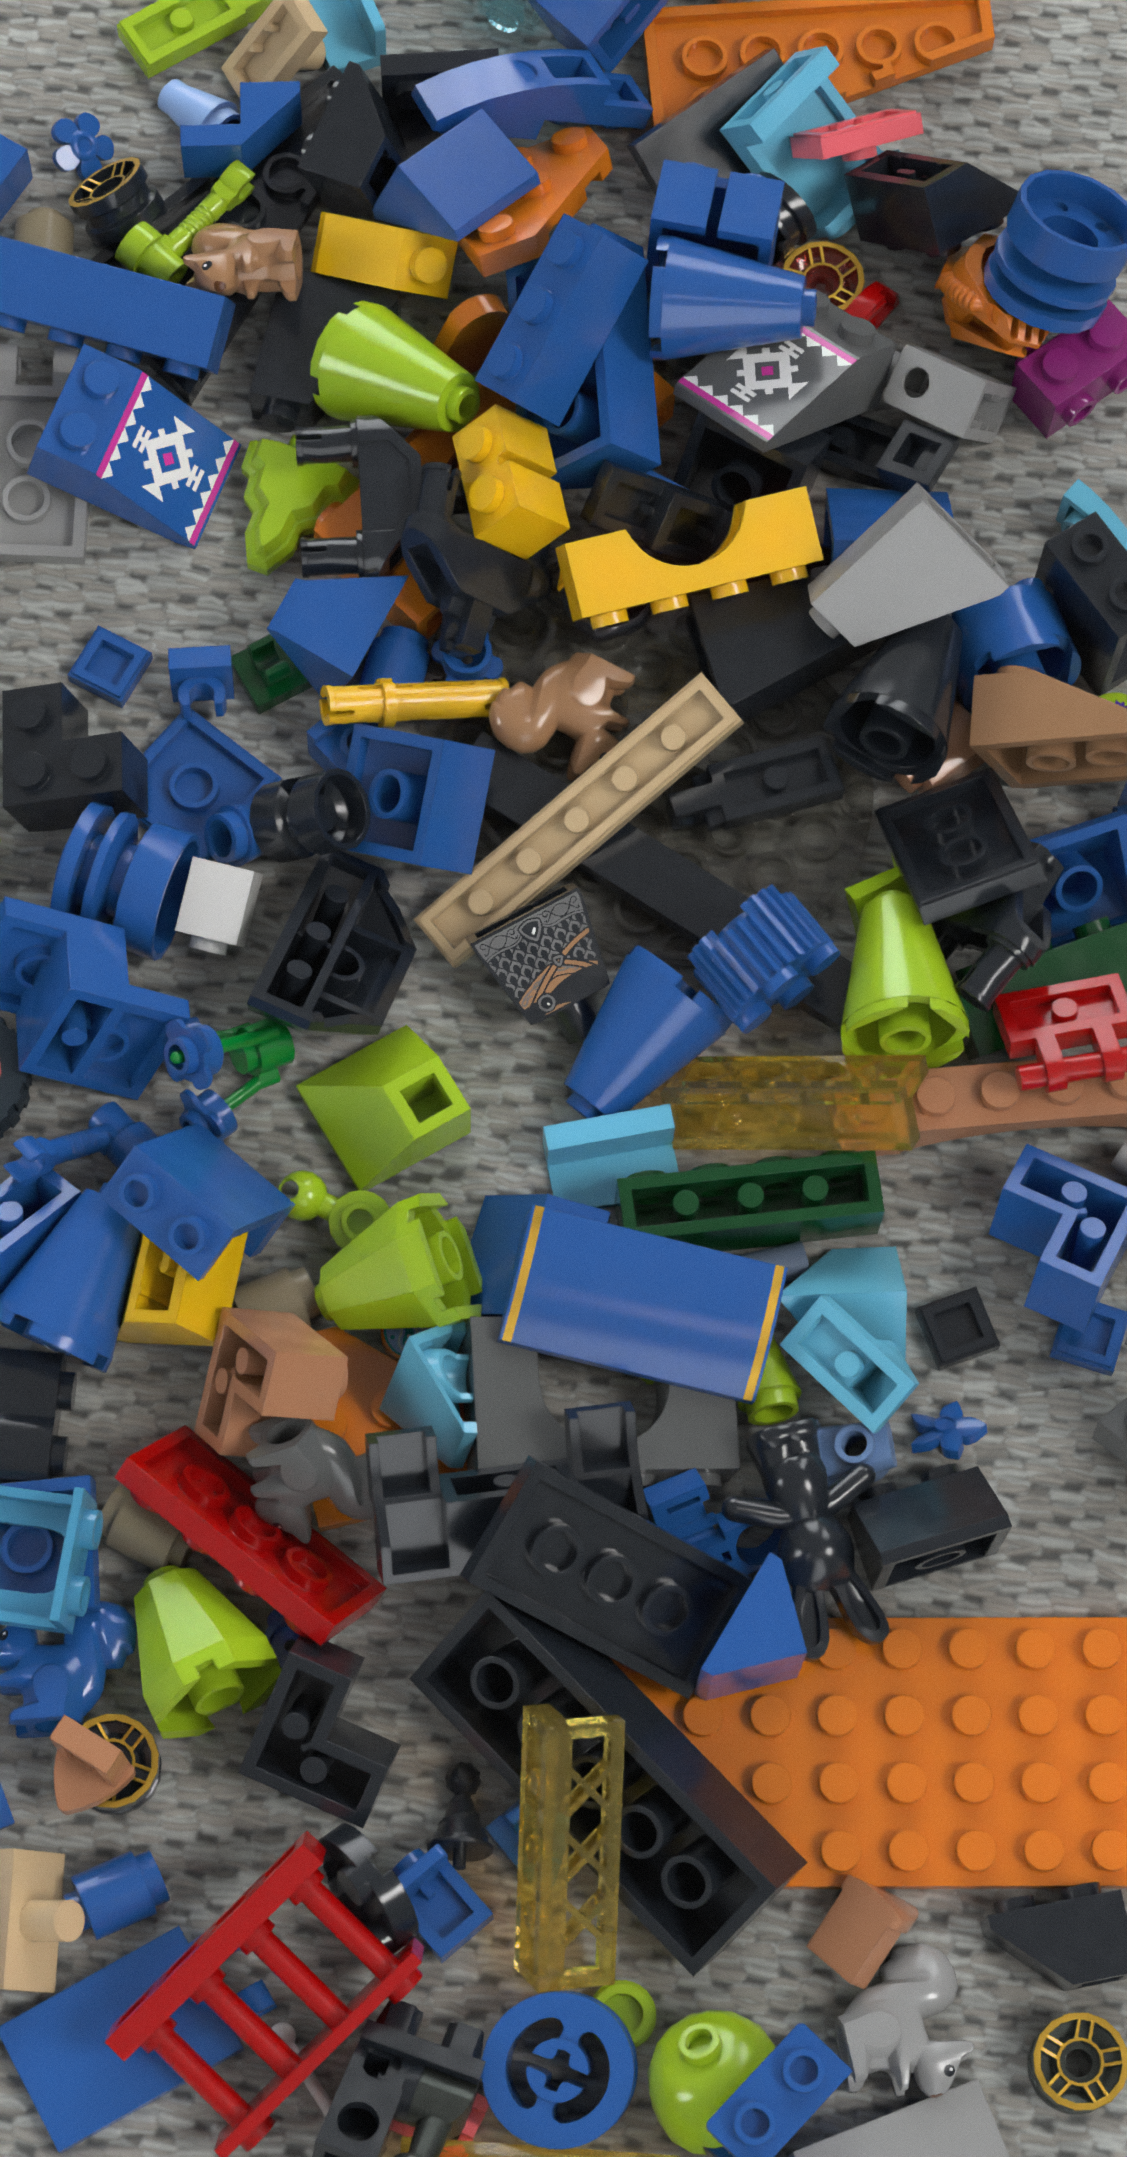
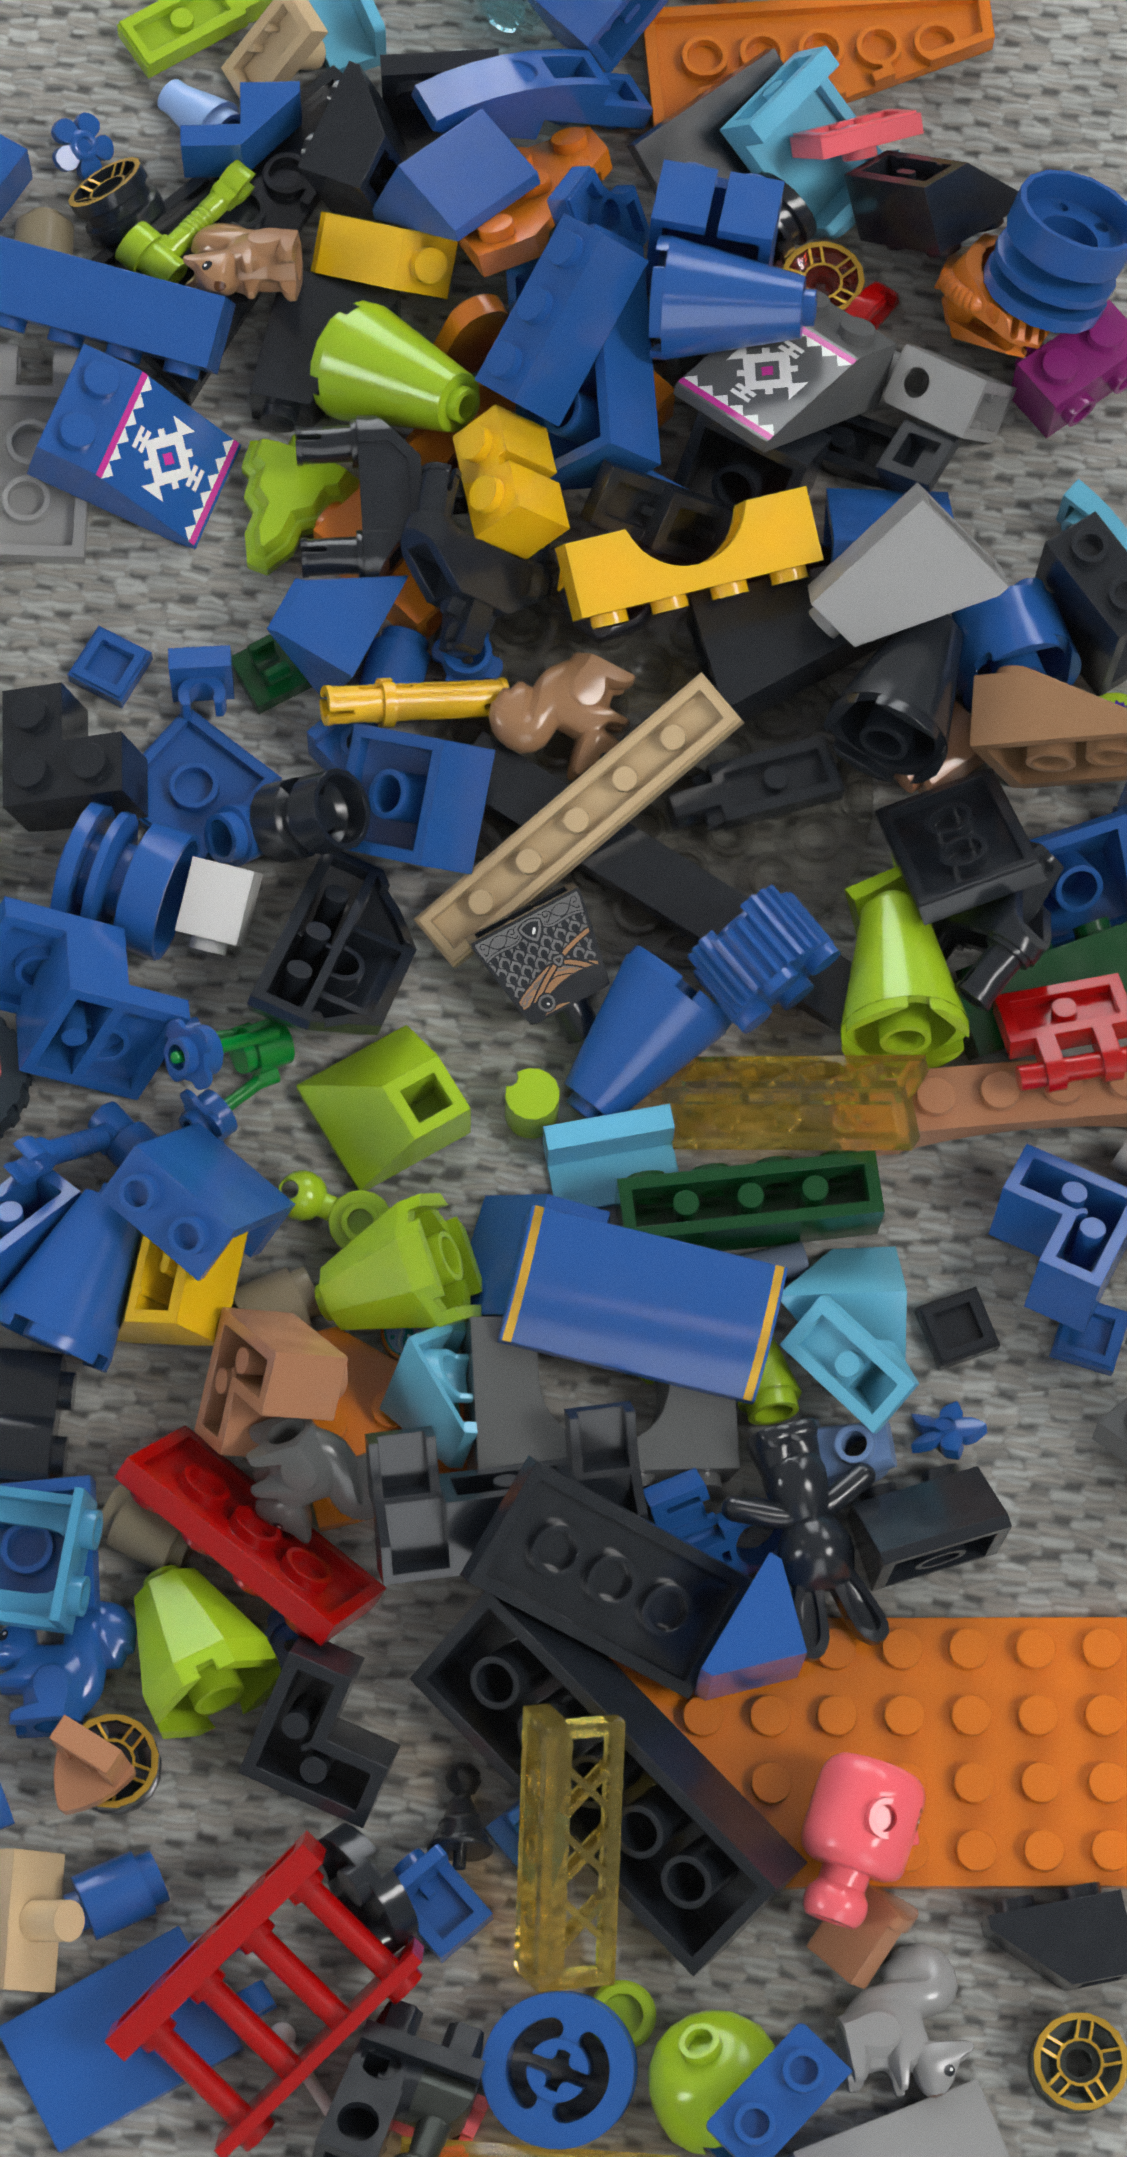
(531, 1103): none -> lime piece
(589, 201): none -> blue tile
(860, 1831): none -> coral piece

